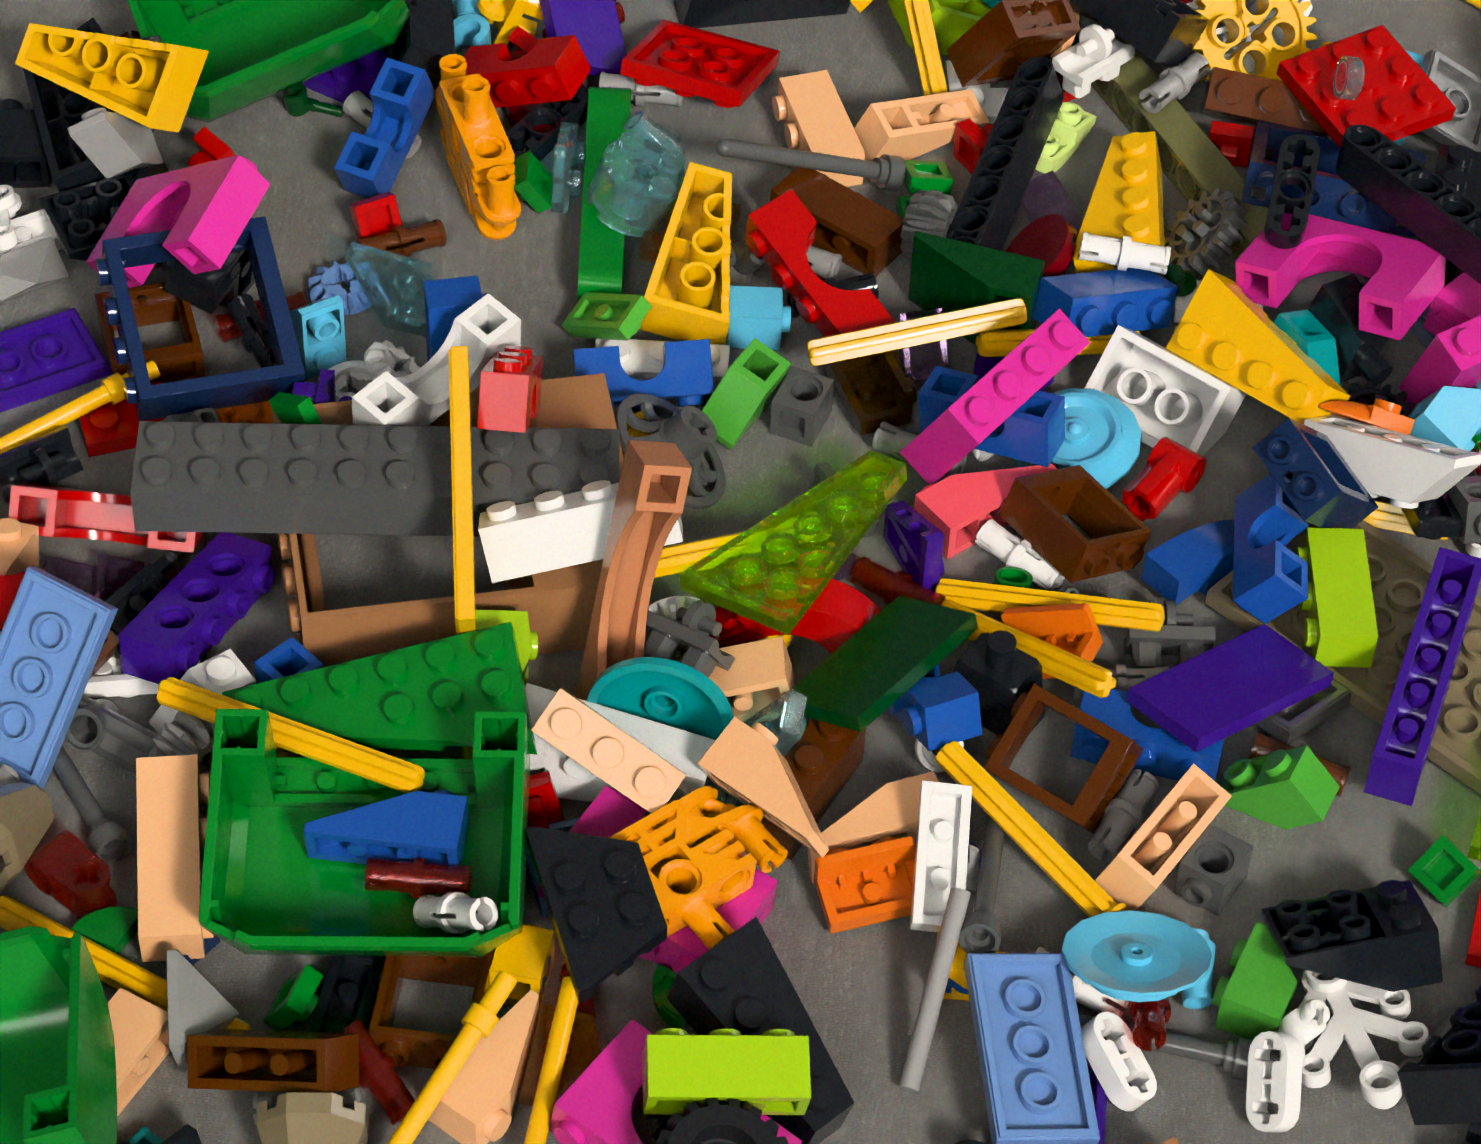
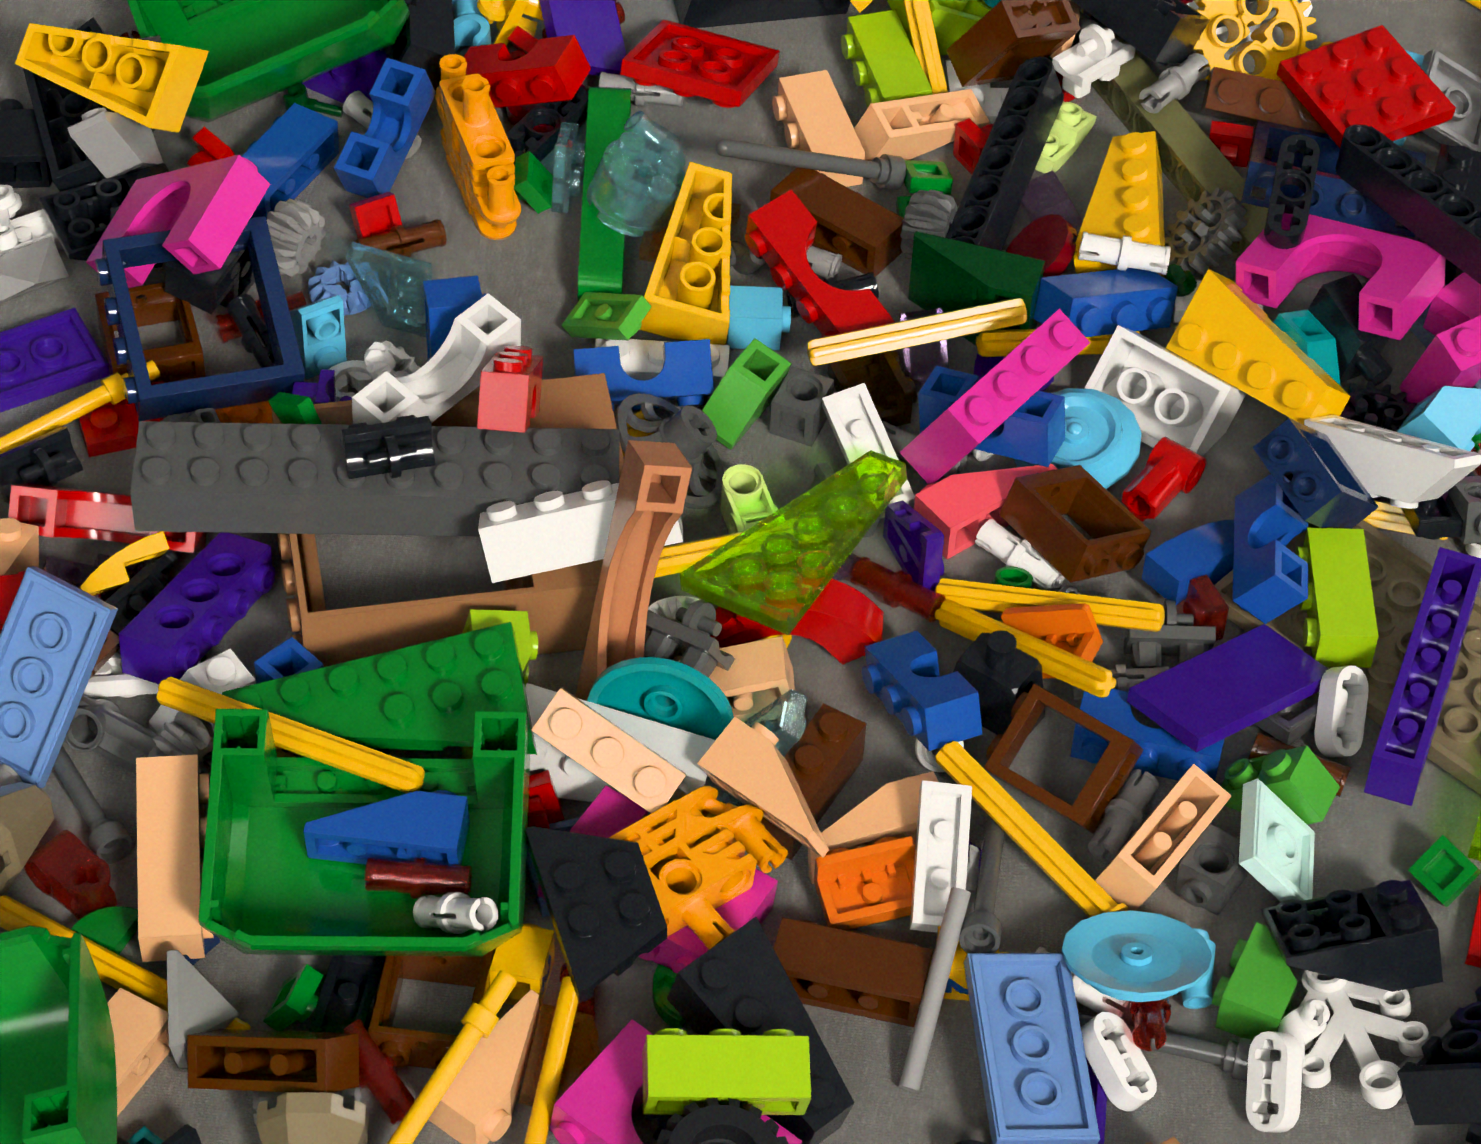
(112, 573): none -> yellow slope
(293, 154): none -> blue brick
(295, 235): none -> light grey gear
(388, 447): none -> black hips
(462, 490): yellow tile -> none
(744, 498): none -> yellowish green piece
(854, 971): none -> reddish brown brick
(861, 430): none -> white plate
(883, 58): none -> lime brick
(883, 662): dark green tile -> none
(1206, 605): none -> clear red plate
(1275, 844): none -> light aqua plate
(1341, 711): none -> white beam
(1348, 78): clear light blue tile -> none
(1381, 414): orange plate -> none

